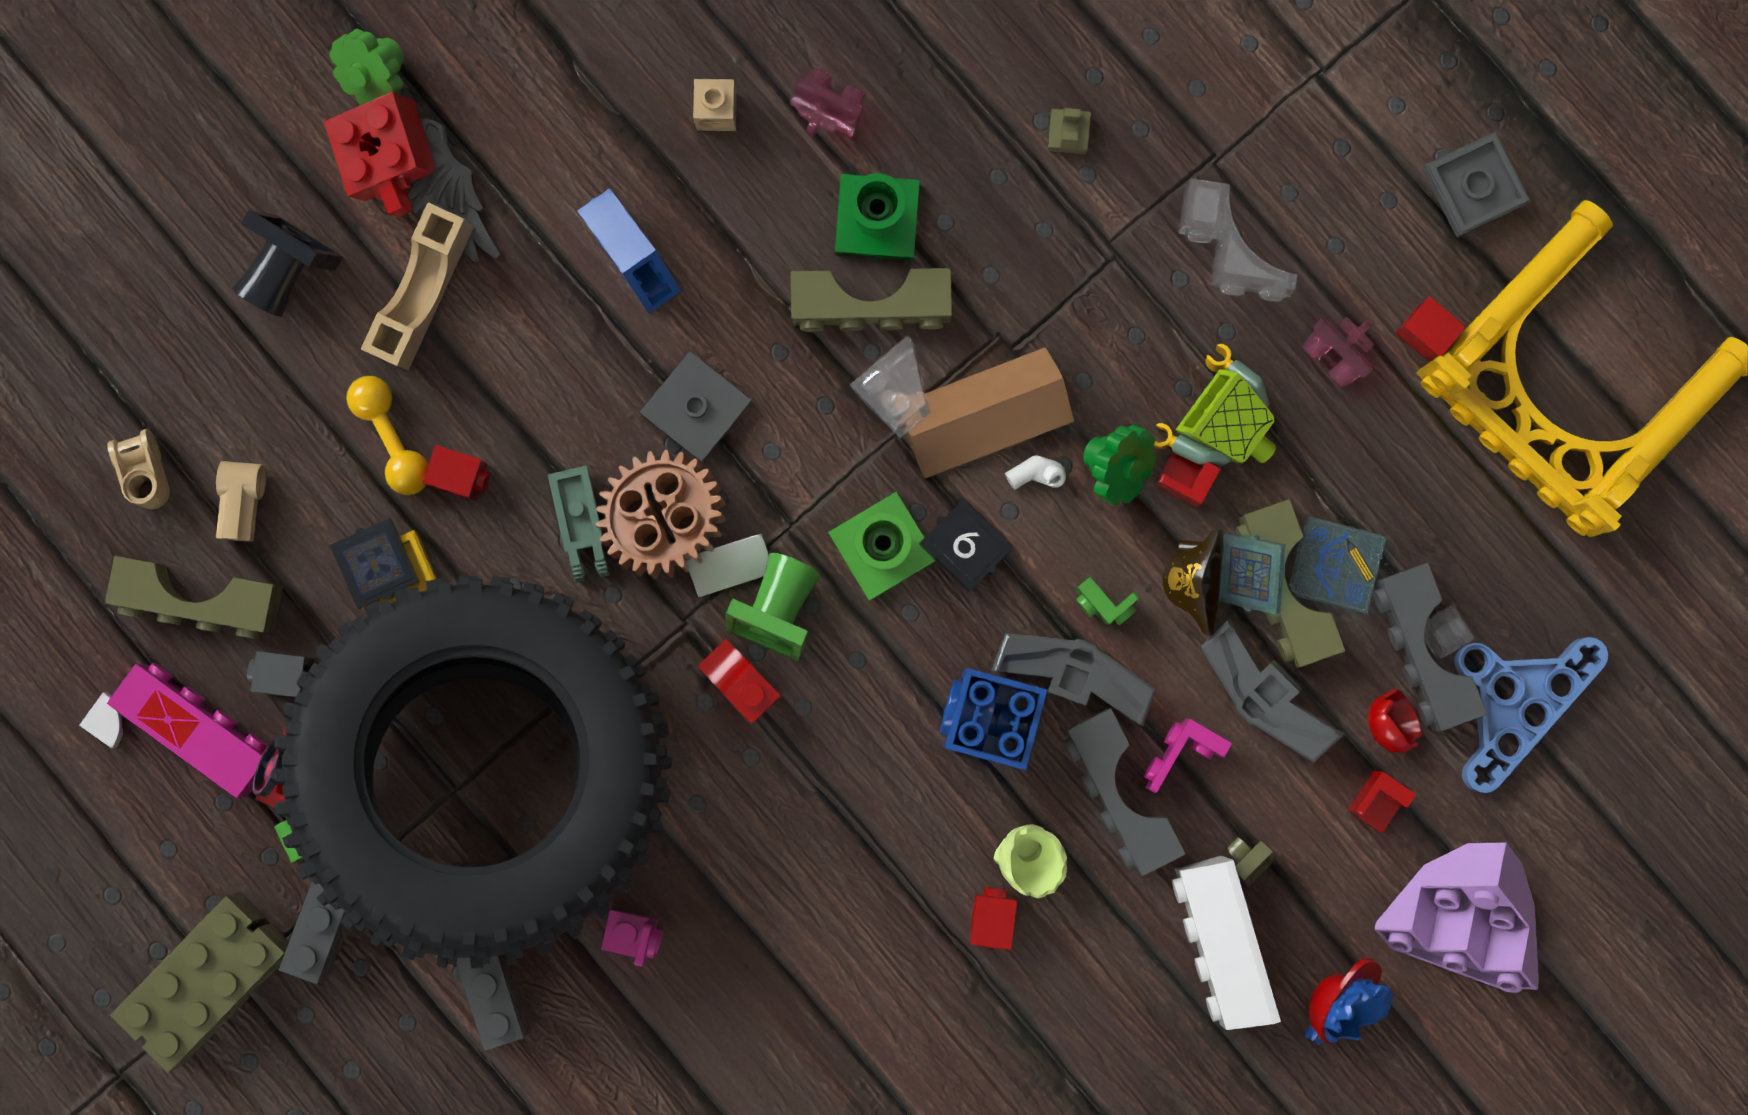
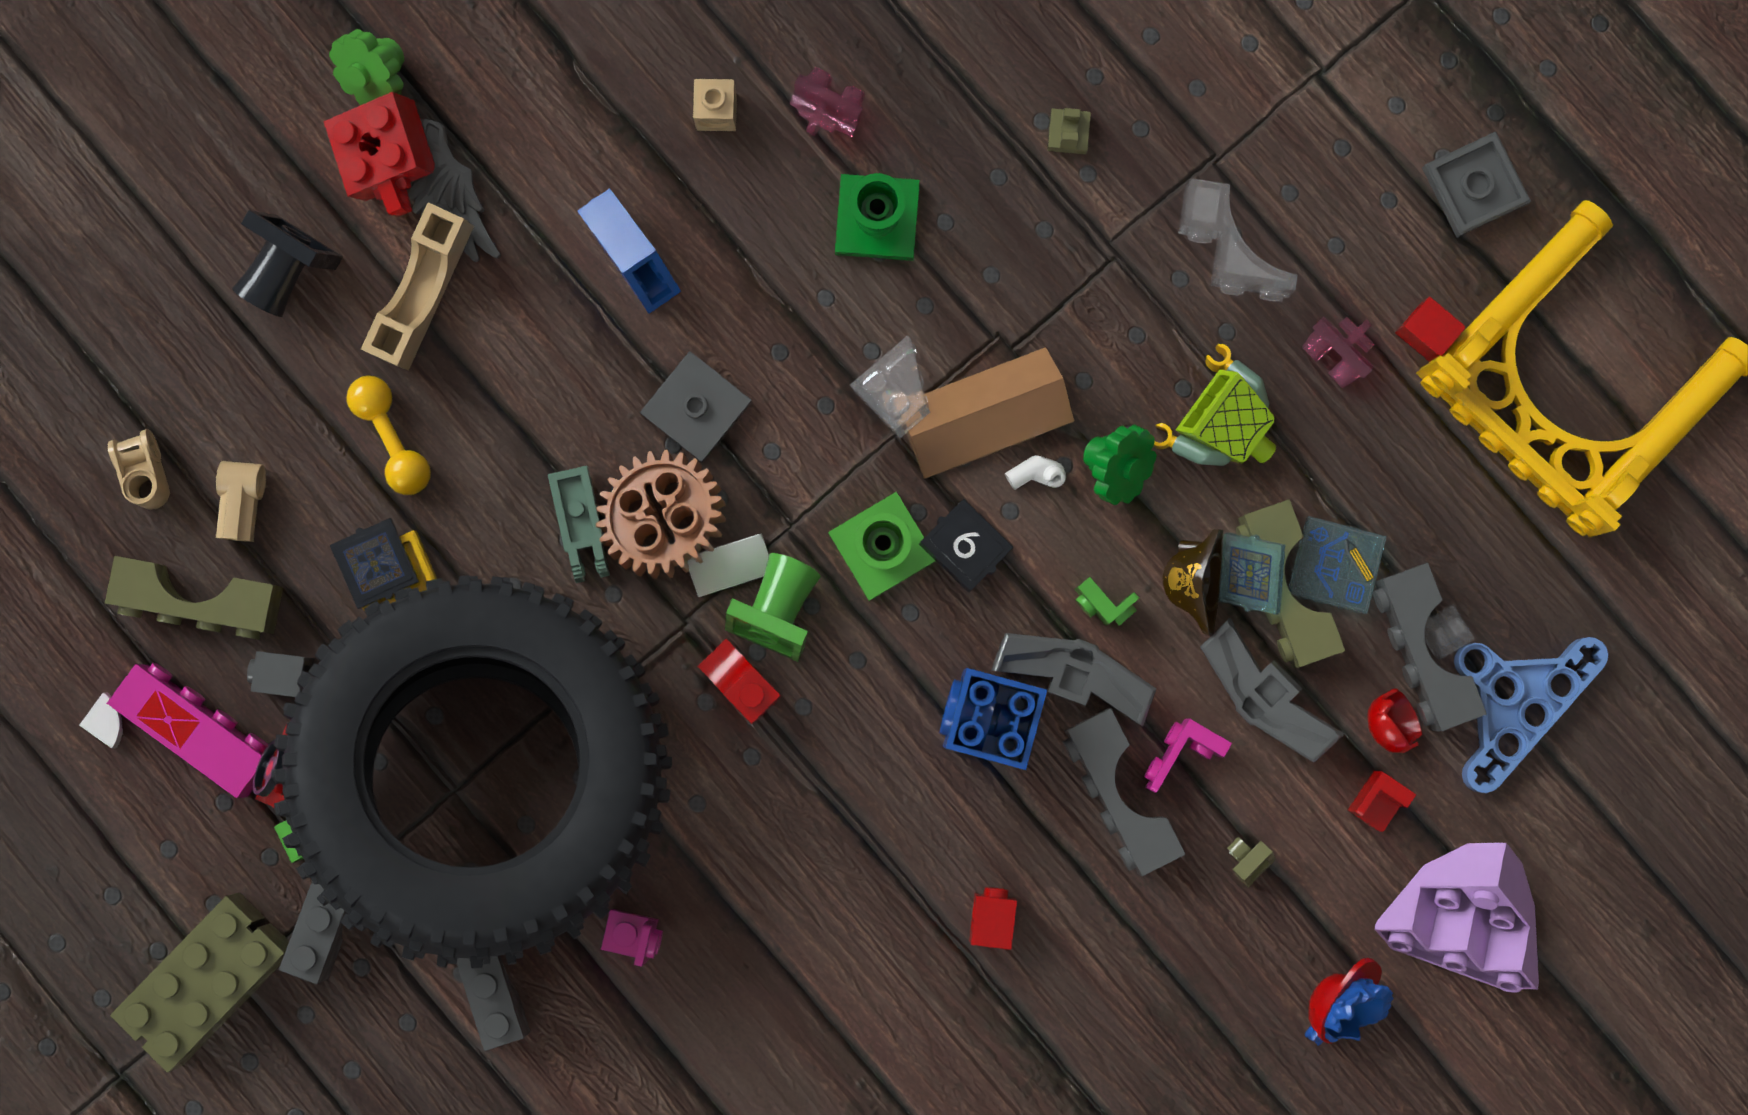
(457, 473): red brick -> none
(821, 302): olive arch -> none
(1032, 860): yellowish green hair -> none
(1187, 479): red panel -> none
(1225, 943): white slope -> none

